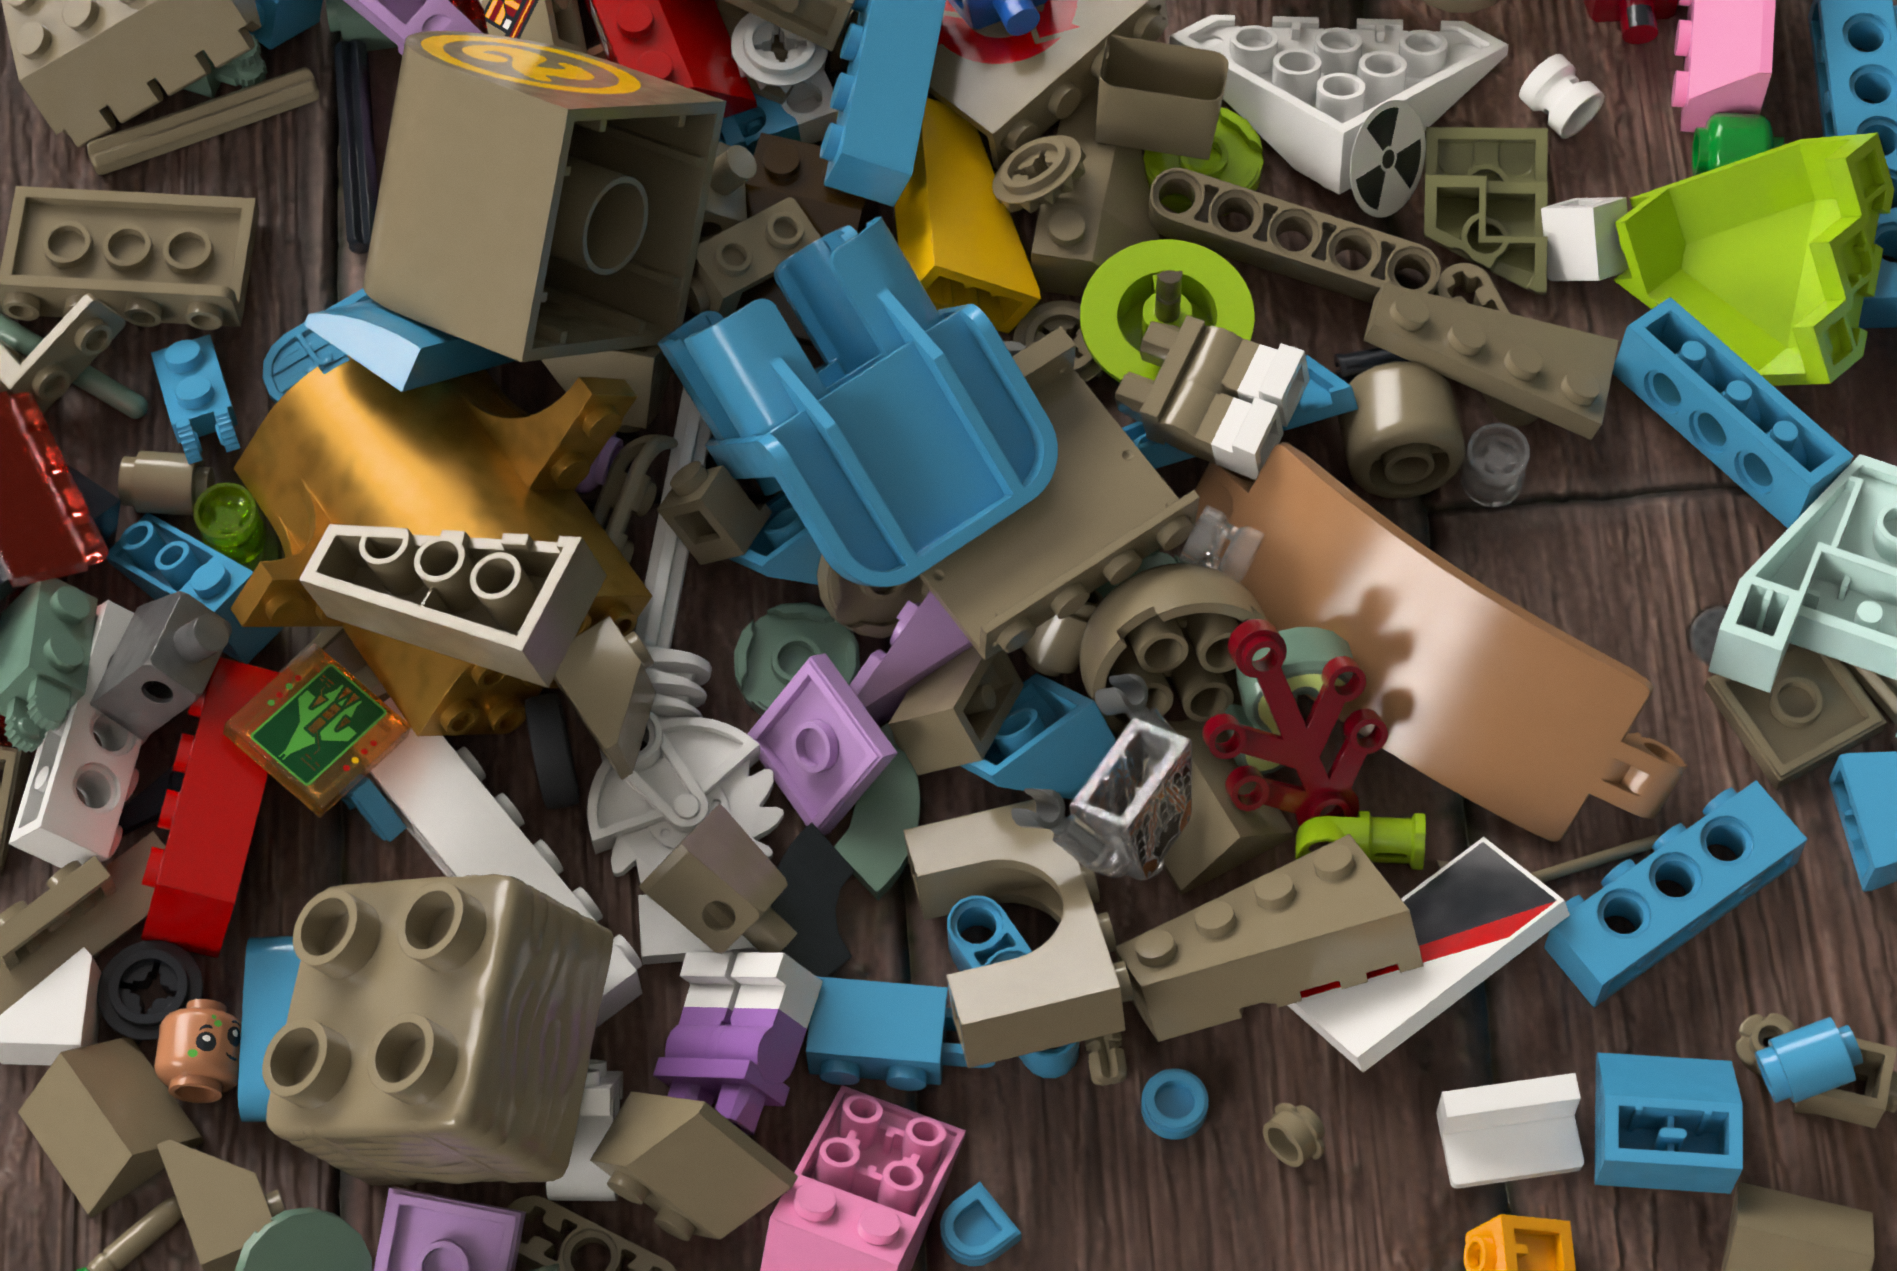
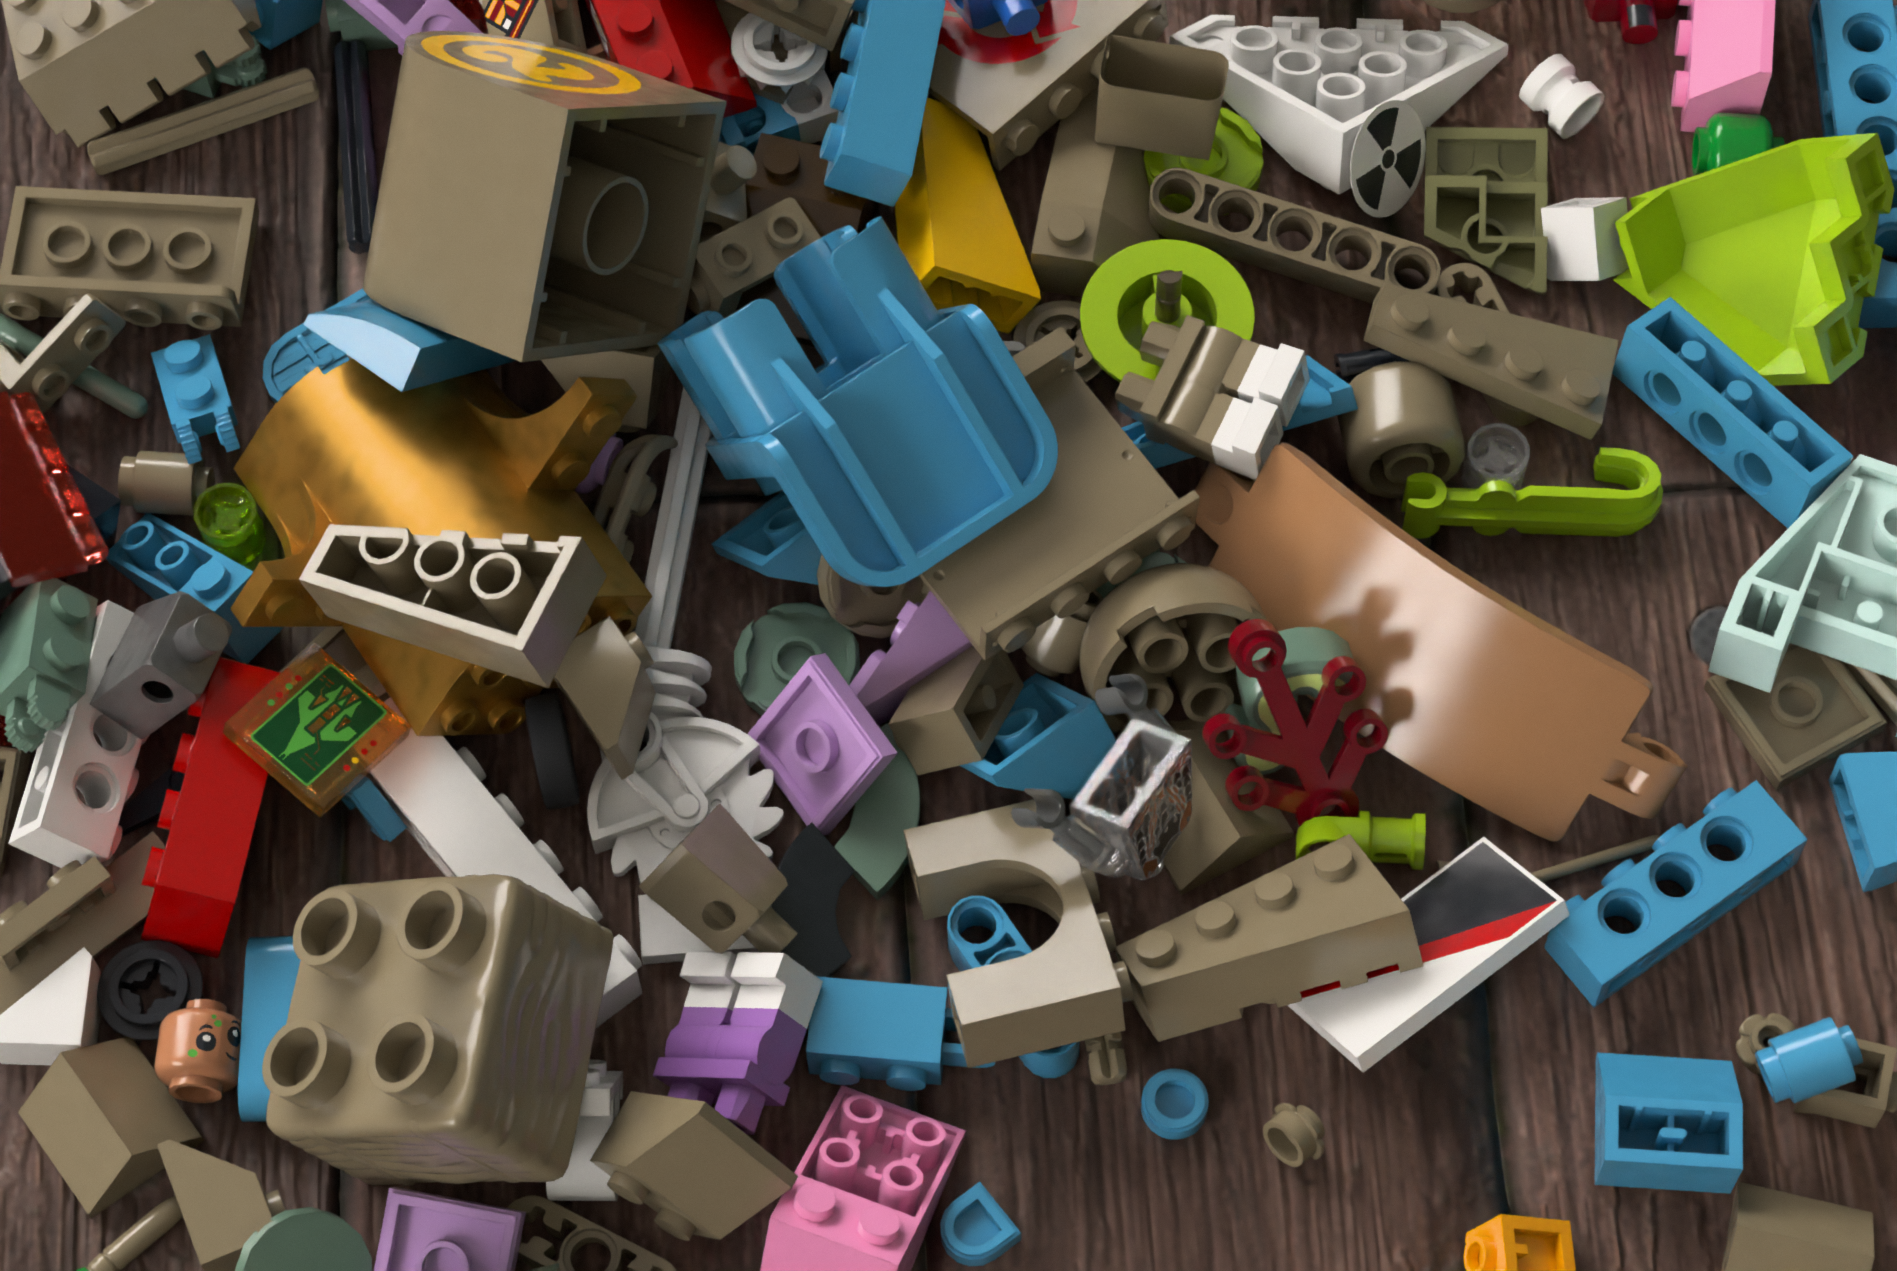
(712, 513): dark tan brick -> none
(1039, 173): dark tan gear -> none
(1210, 537): clear wheel -> none
(1510, 1130): white panel -> none
(1541, 508): none -> lime piece

